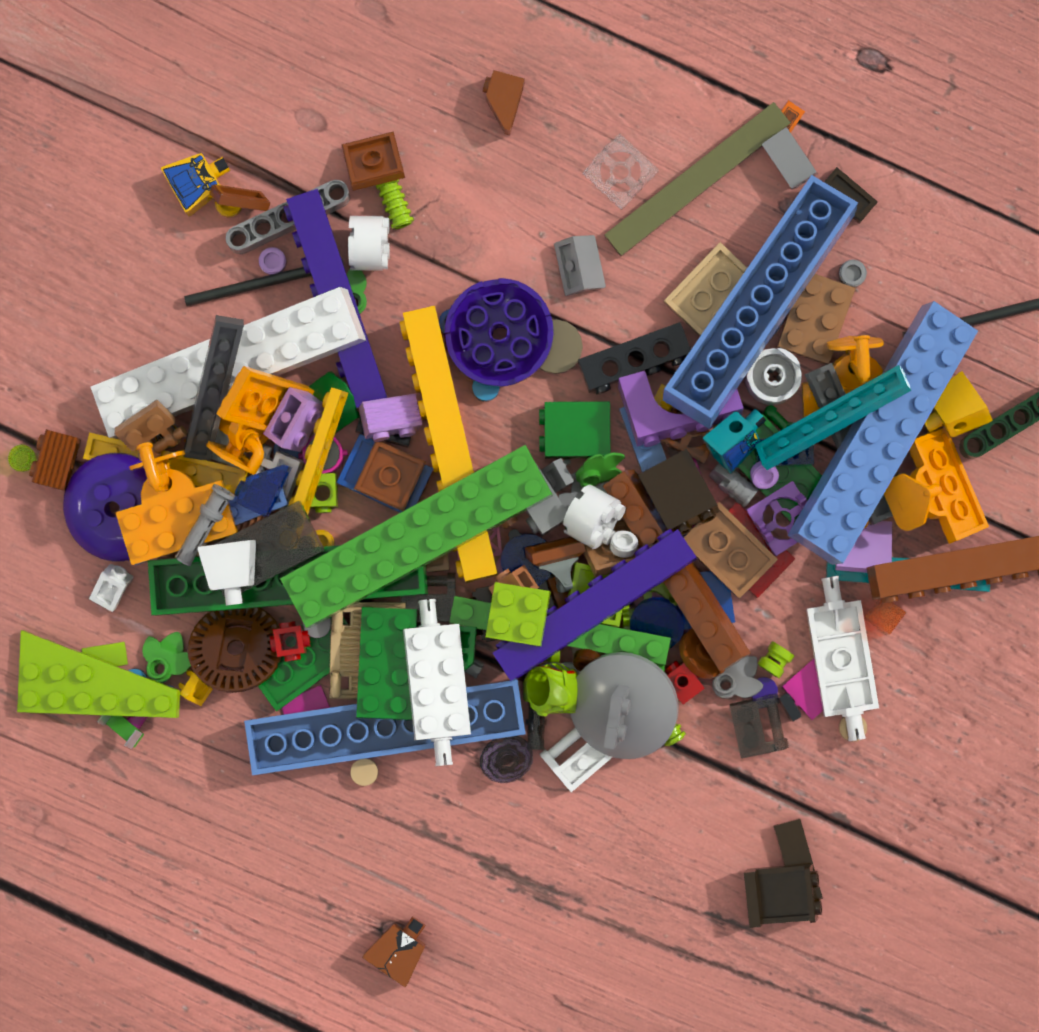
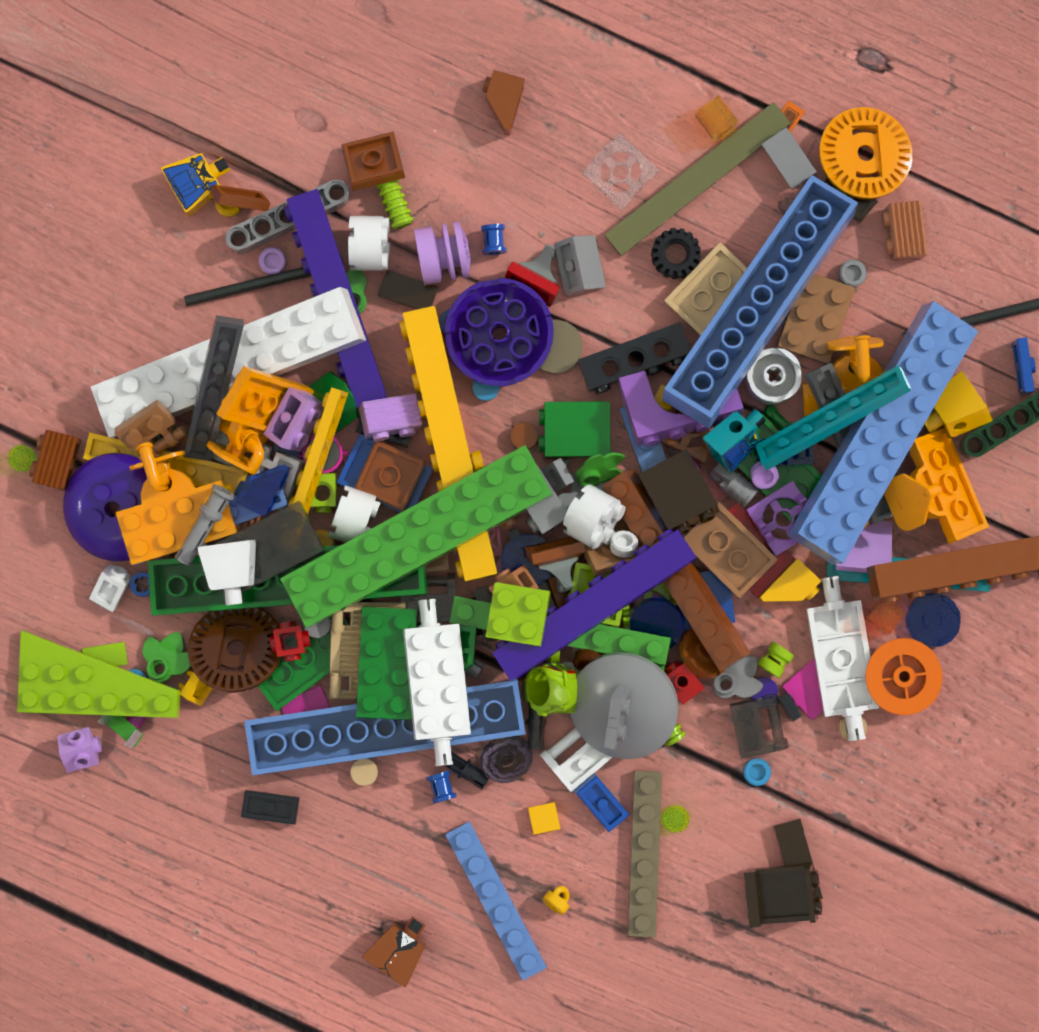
(79, 749): none -> lavender brick
(134, 587): none -> blue bush
(270, 807): none -> black plate
(353, 514): none -> white brick
(407, 291): none -> dark brown tile
(441, 787): none -> blue bush
(442, 253): none -> lavender wheel
(468, 771): none -> black axle
(476, 460): none -> yellow tile
(493, 239): none -> blue bush
(496, 900): none -> medium blue plate
(524, 434): none -> dark orange tile
(537, 275): none -> red piece
(544, 818): none -> yellow tile
(555, 902): none -> yellow tile
(601, 802): none -> blue plate
(644, 853): none -> dark tan plate
(675, 237): none -> black tyre
(675, 818): none -> clear neon green plate
(717, 119): none -> clear yellow brick
(756, 771): none -> dark azure tile
(792, 585): none -> yellow slope
(890, 153): none -> light orange piece
(905, 231): none -> nougat brick
(921, 671): none -> orange piece
(933, 620): none -> clear blue tile
(1024, 366): none -> blue plate

